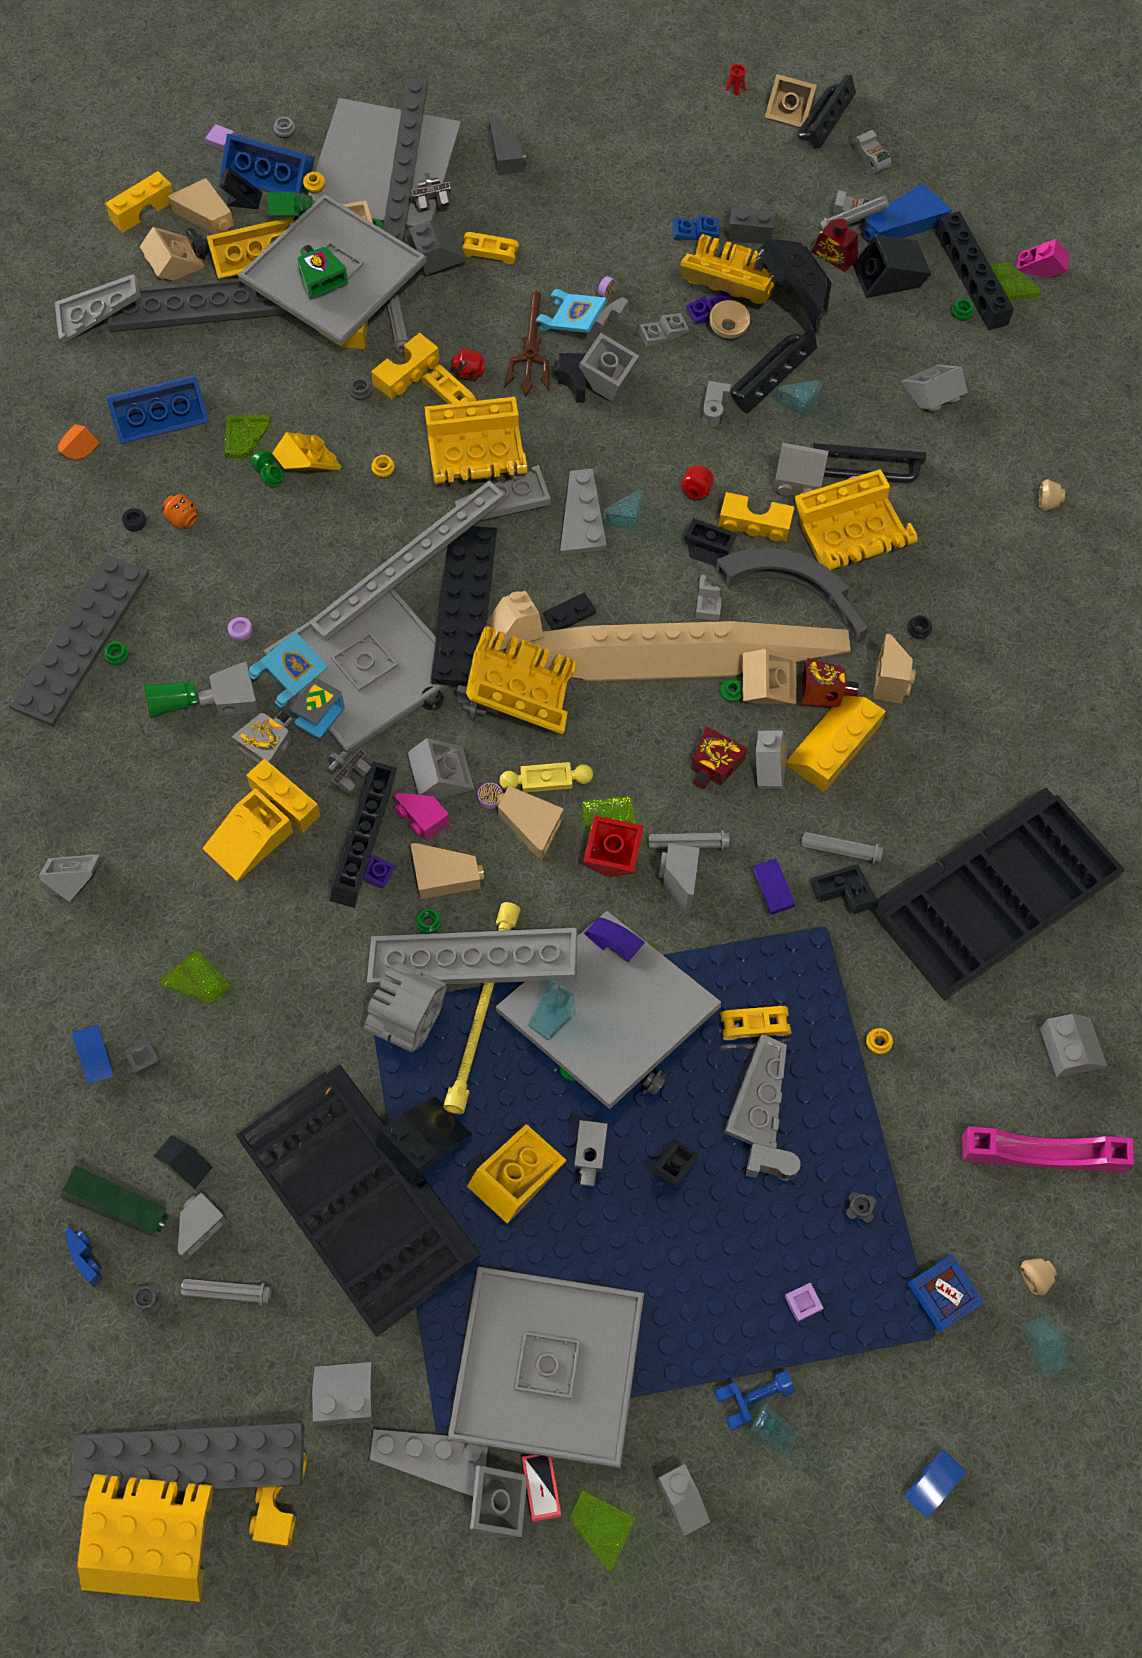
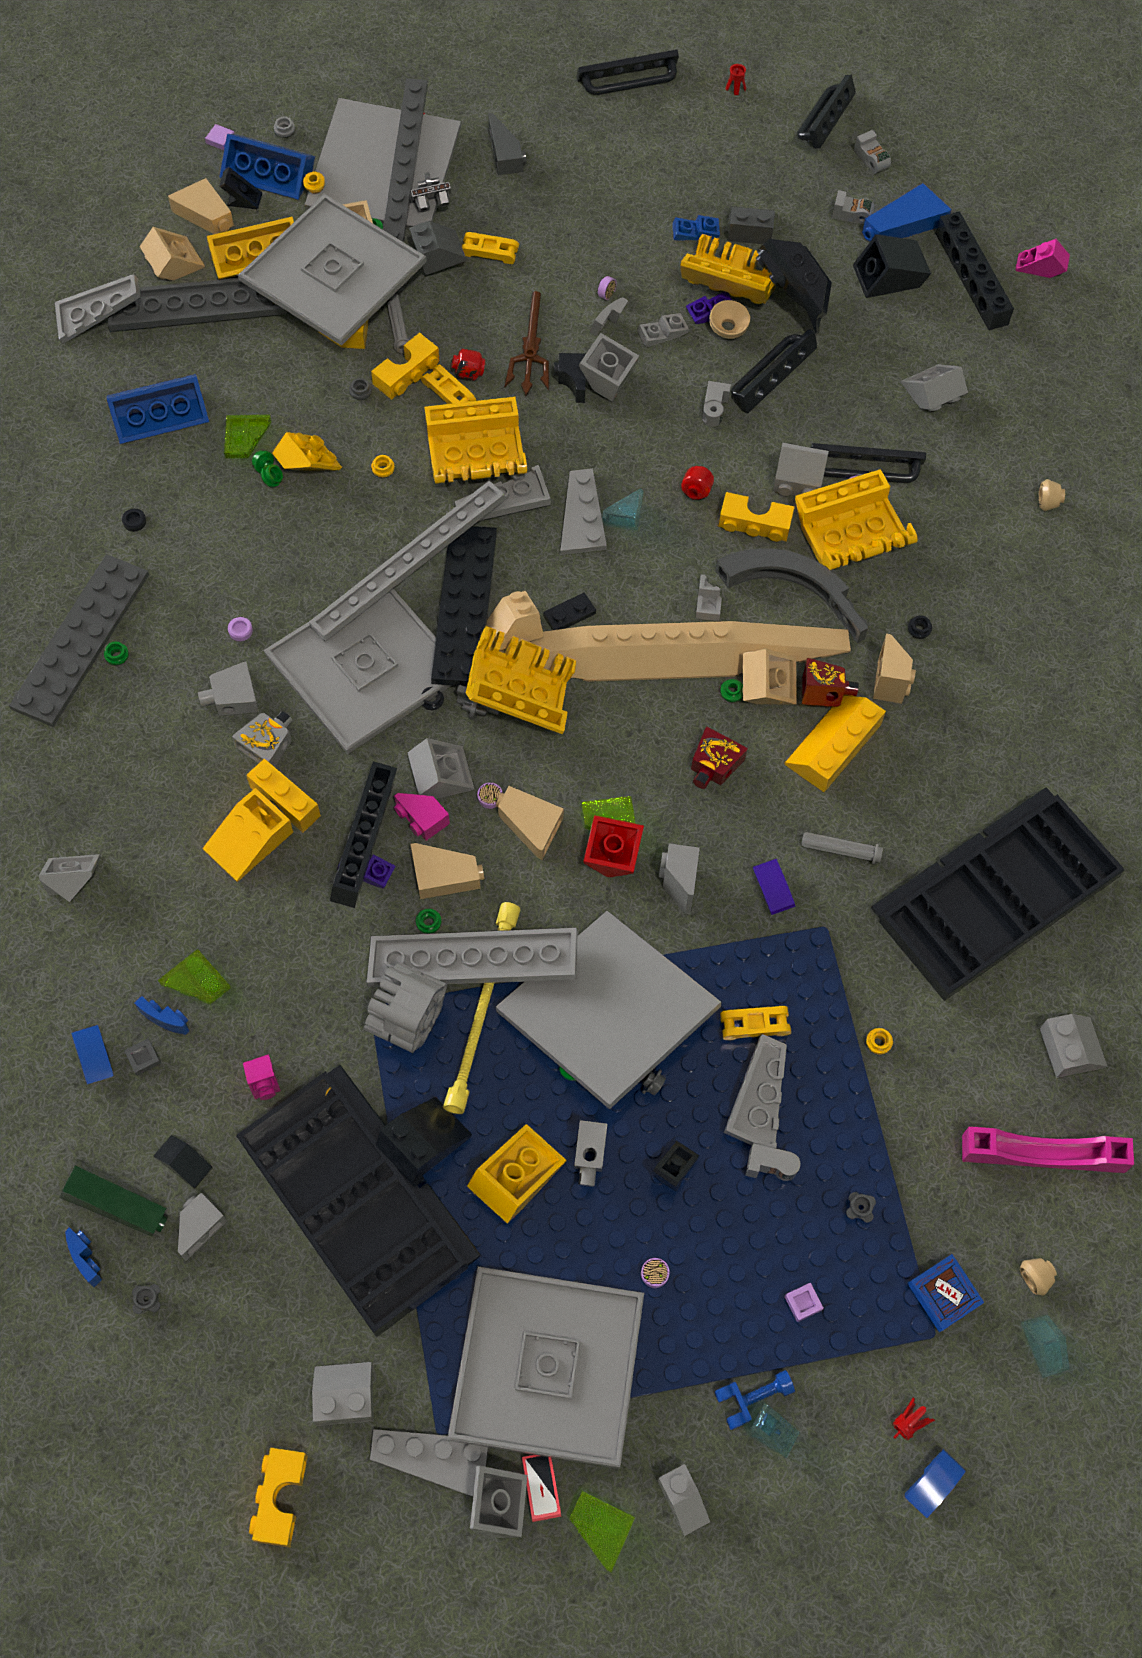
(77, 442): orange brick -> none
(126, 207): yellow arch -> none
(144, 1539): yellow slope -> none
(164, 1018): none -> blue slope
(169, 697): green plant -> none
(180, 511): orange head -> none
(199, 245): black plate -> none
(205, 1456): dark grey plate -> none
(226, 1291): light grey axle -> none
(261, 1077): none -> dark pink slope
(288, 204): green arch -> none
(292, 665): medium azure flag -> none
(318, 708): piece -> none
(320, 271): green torso -> none
(356, 763): flat silver hips -> none
(546, 777): light yellow plate -> none
(553, 1011): clear light blue slope -> none
(575, 312): medium azure flag -> none
(621, 940): dark purple slope -> none
(628, 65): none -> black piece
(655, 1273): none -> tile
(699, 840): light grey axle -> none
(708, 541): black slope -> none
(771, 759): light grey slope -> none
(791, 100): tan slope -> none
(799, 396): clear light blue slope -> none
(837, 245): dark red torso -> none
(848, 883): black tile -> none
(860, 212): light grey axle -> none
(909, 1423): none -> red piece
(962, 304): green plate -> none
(1014, 282): clear neon green wing -> none

